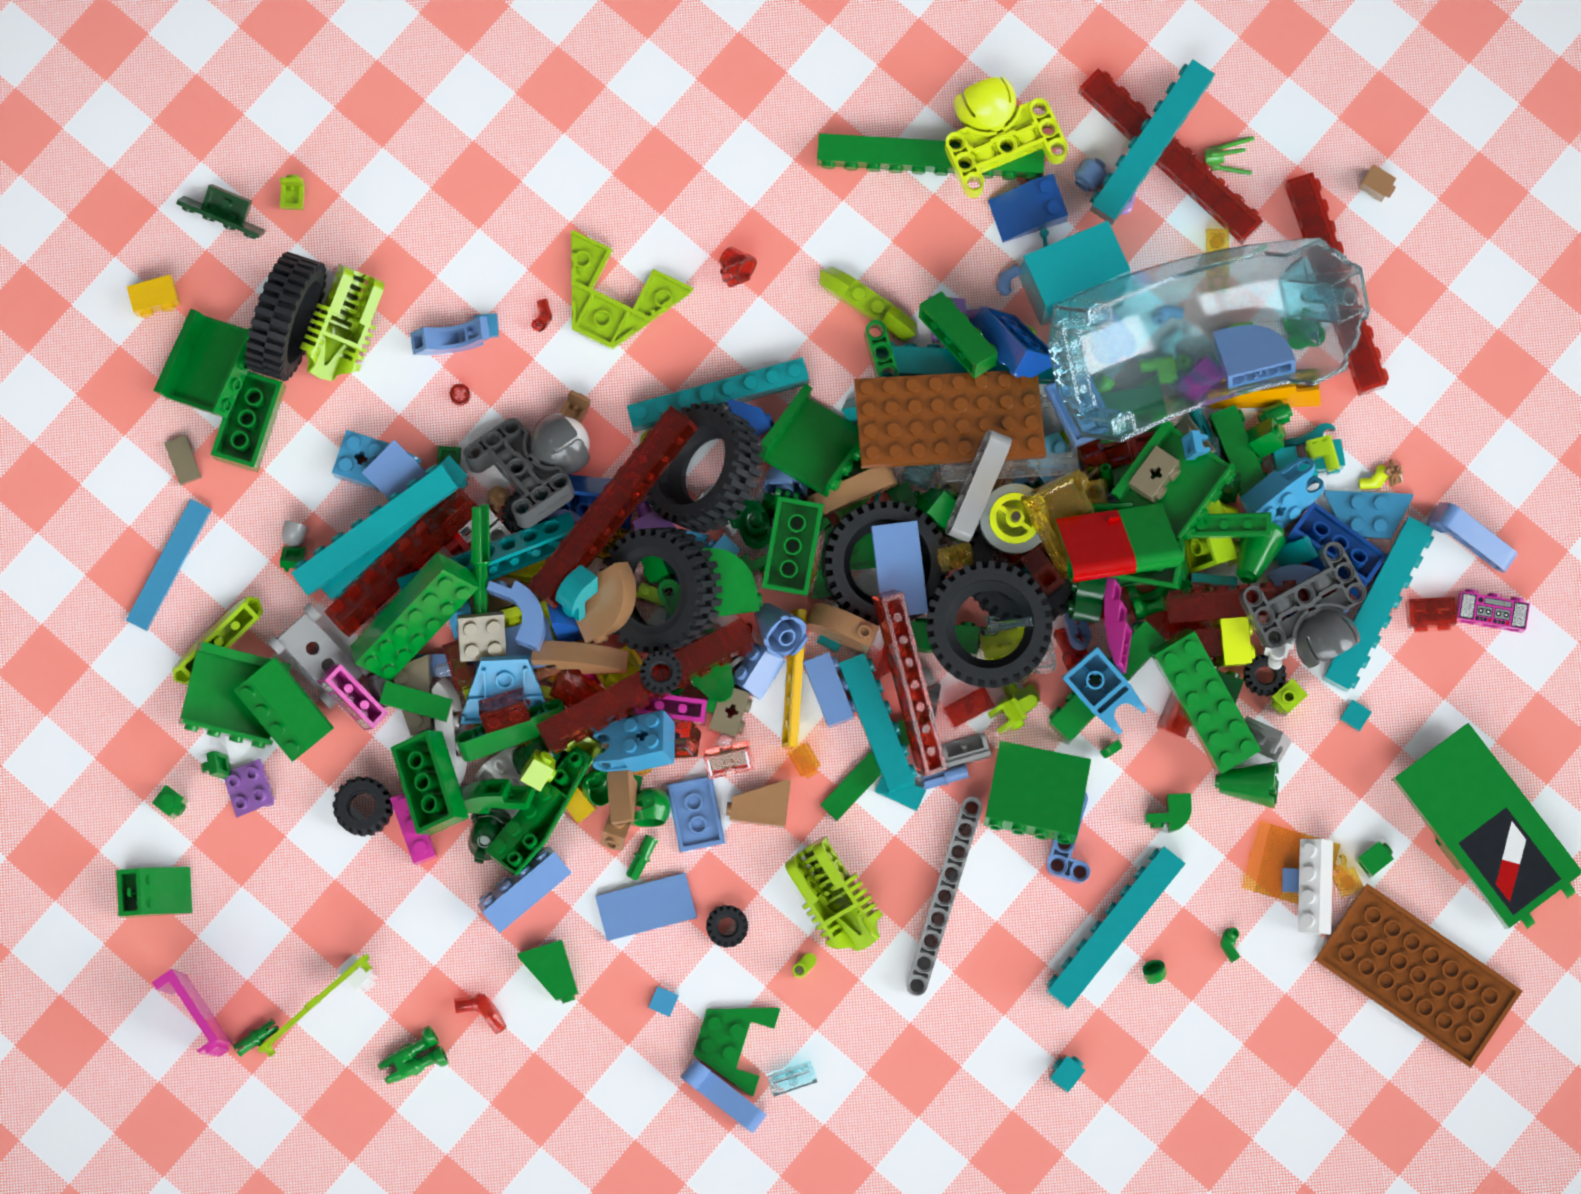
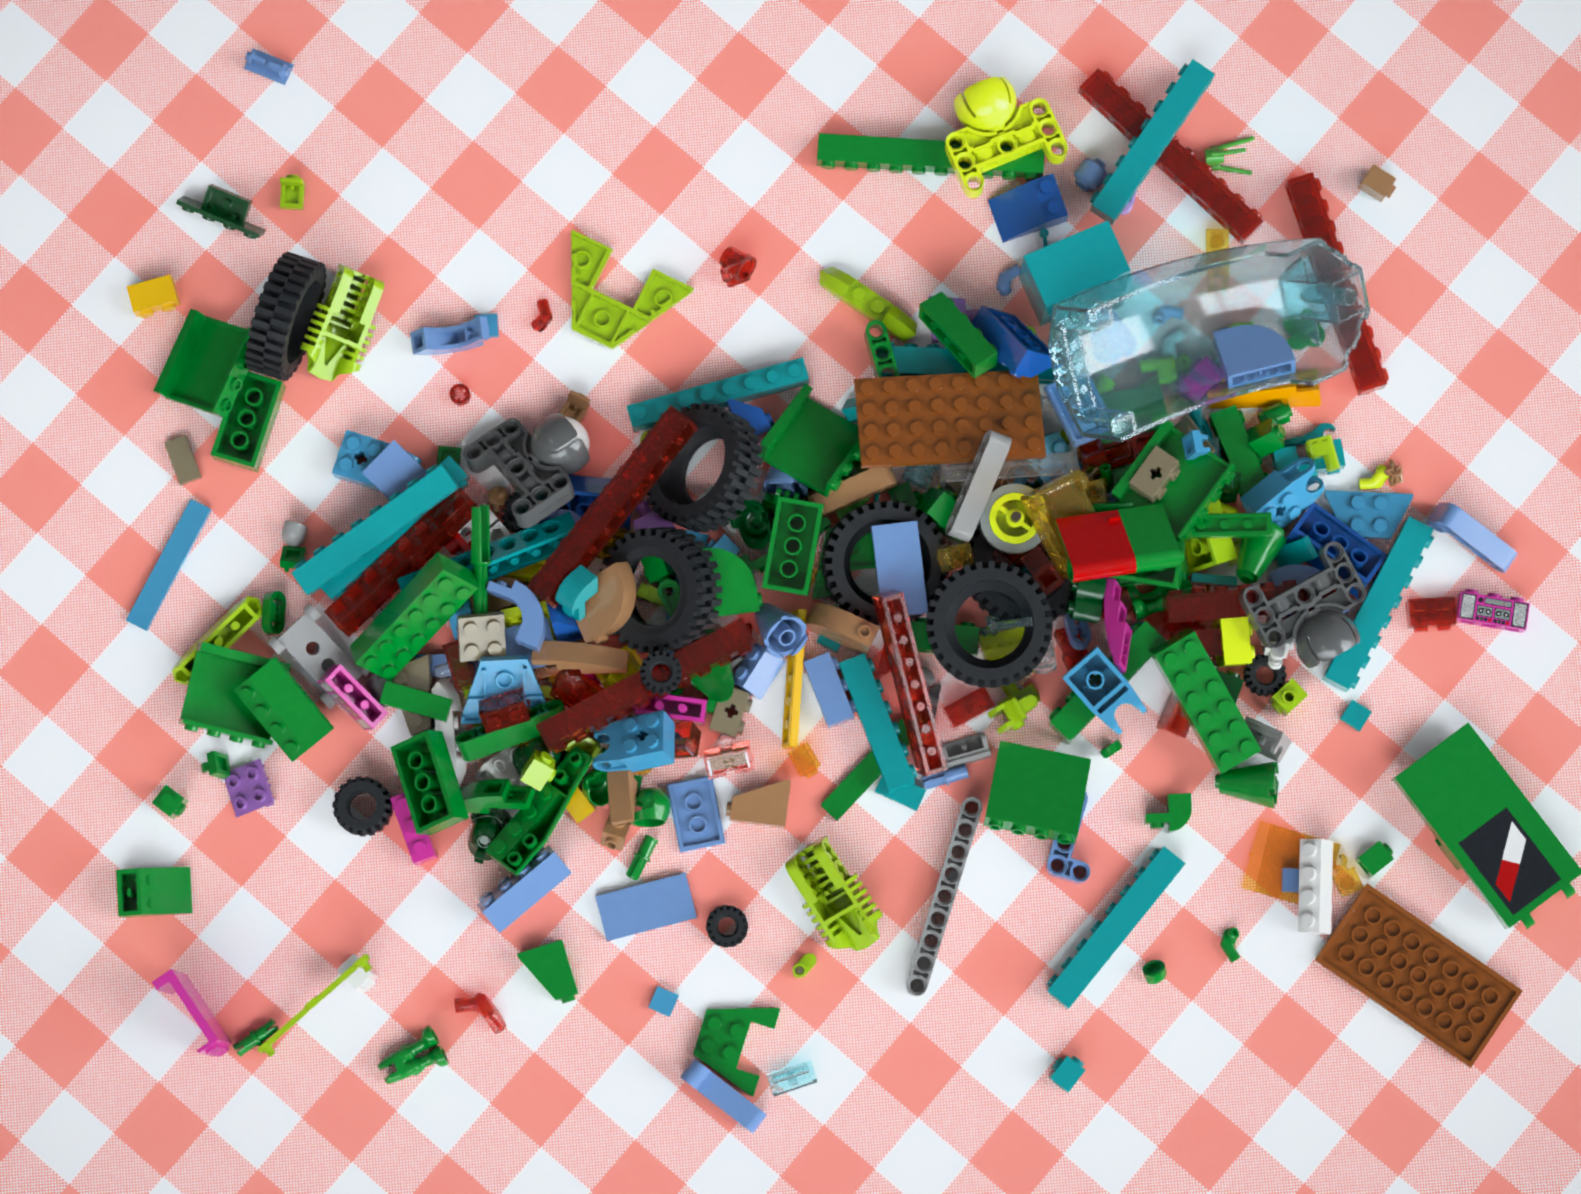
(268, 66): none -> medium blue hinge
(273, 612): none -> green beam

